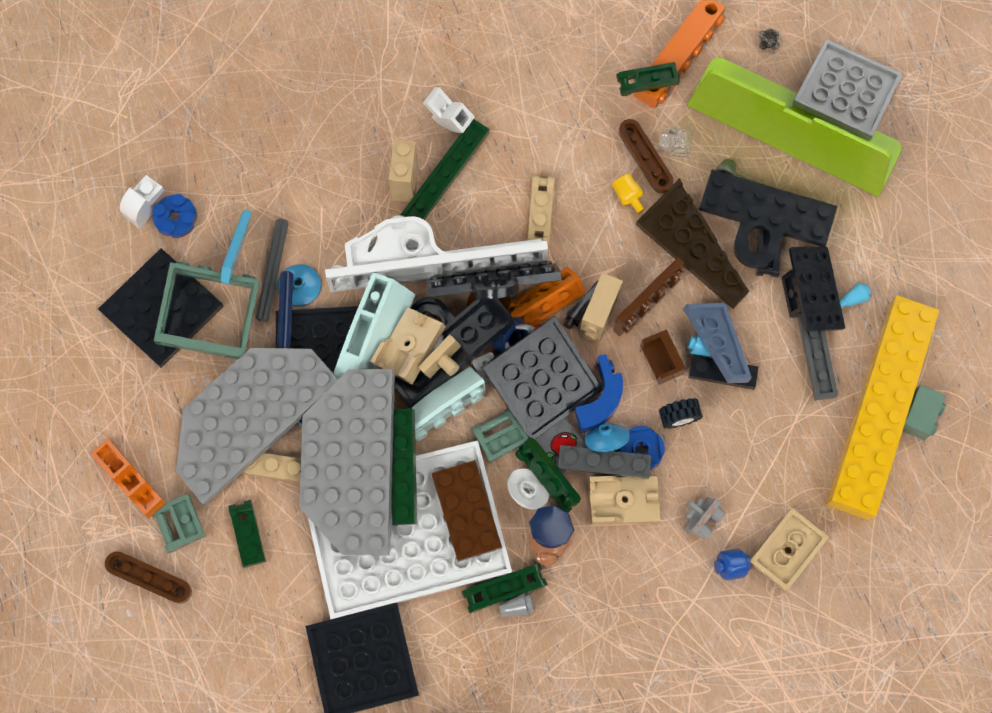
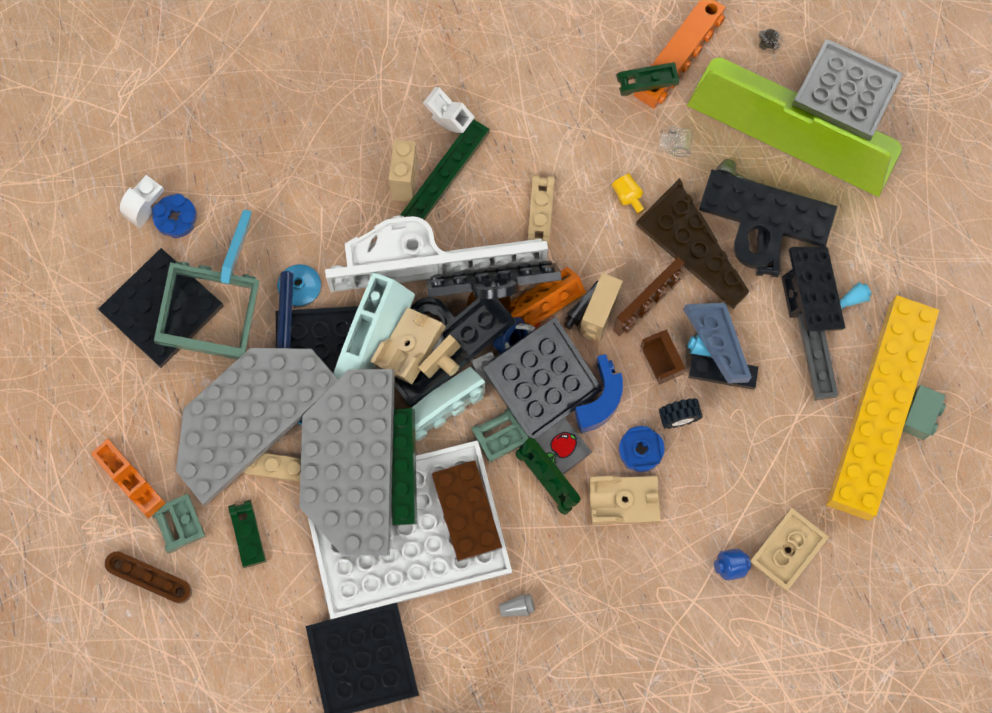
(272, 270): dark grey axle -> none
(504, 588): dark green plate -> none
(527, 489): white dish -> none
(549, 534): dark blue piece -> none
(604, 462): dark grey plate -> none
(607, 437): dark azure dish -> none
(645, 155): reddish brown plate -> none
(700, 513): light grey hips -> none

